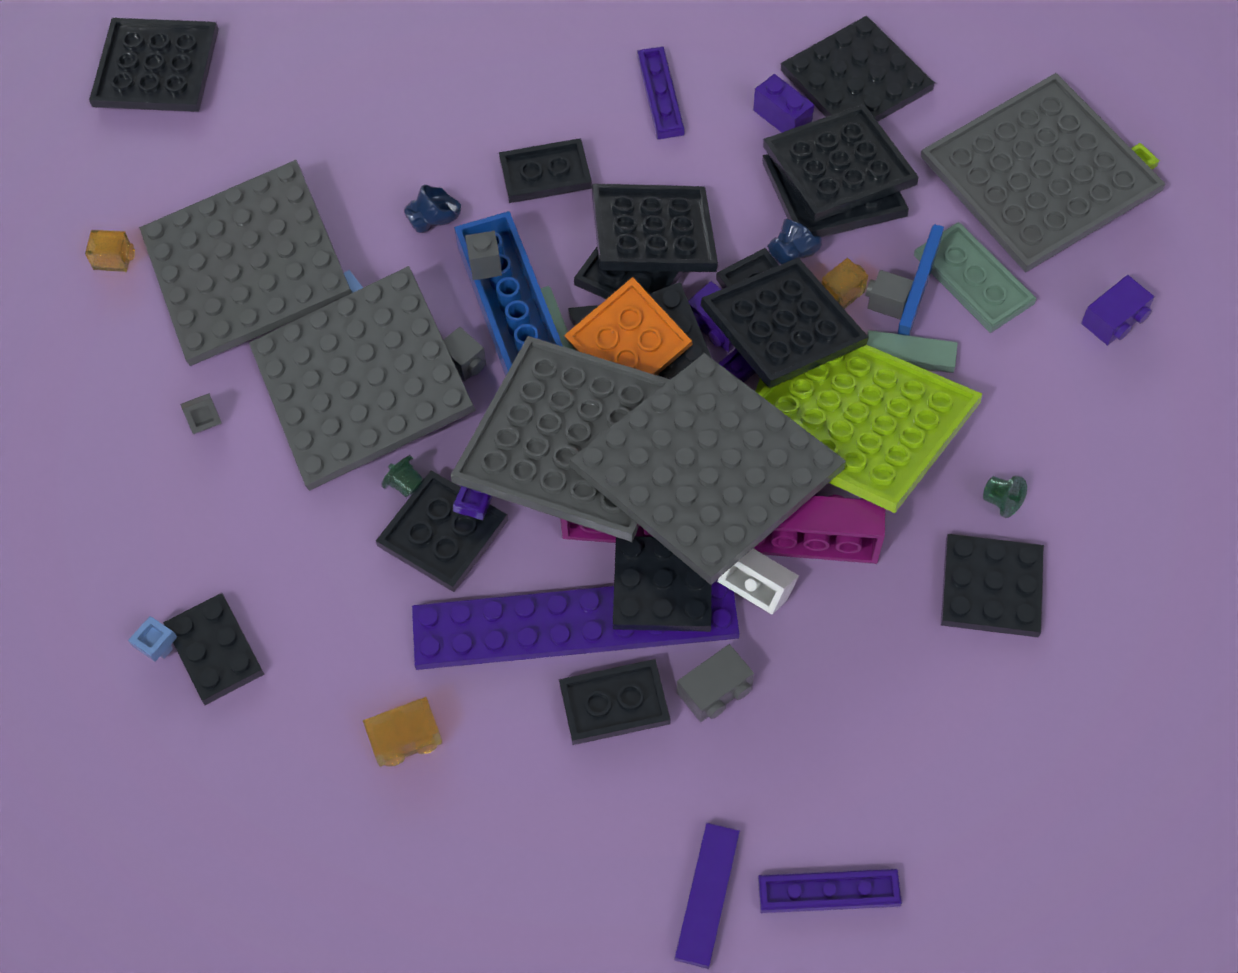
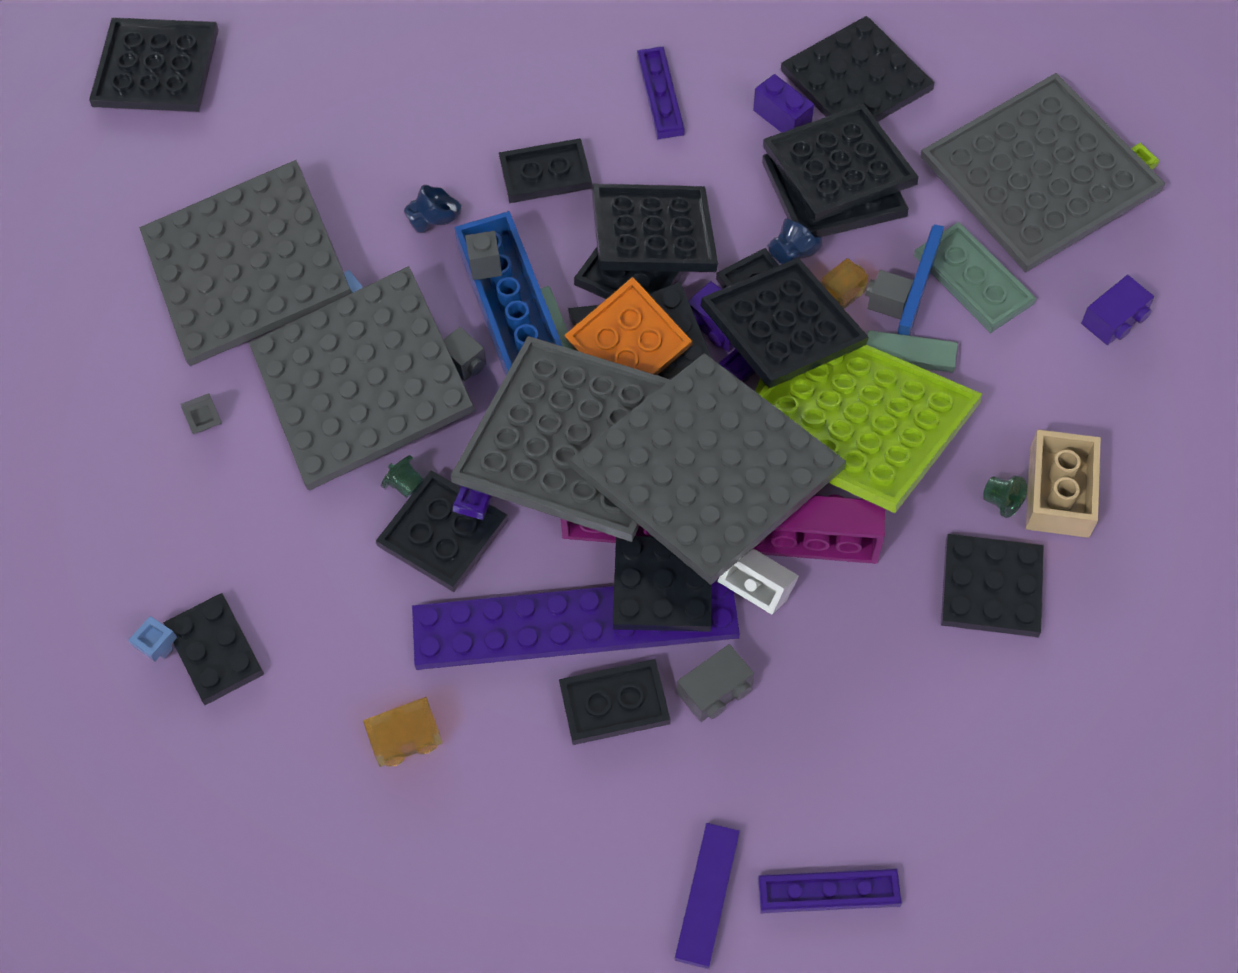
(109, 250): clear yellow brick -> none
(1063, 483): none -> tan brick

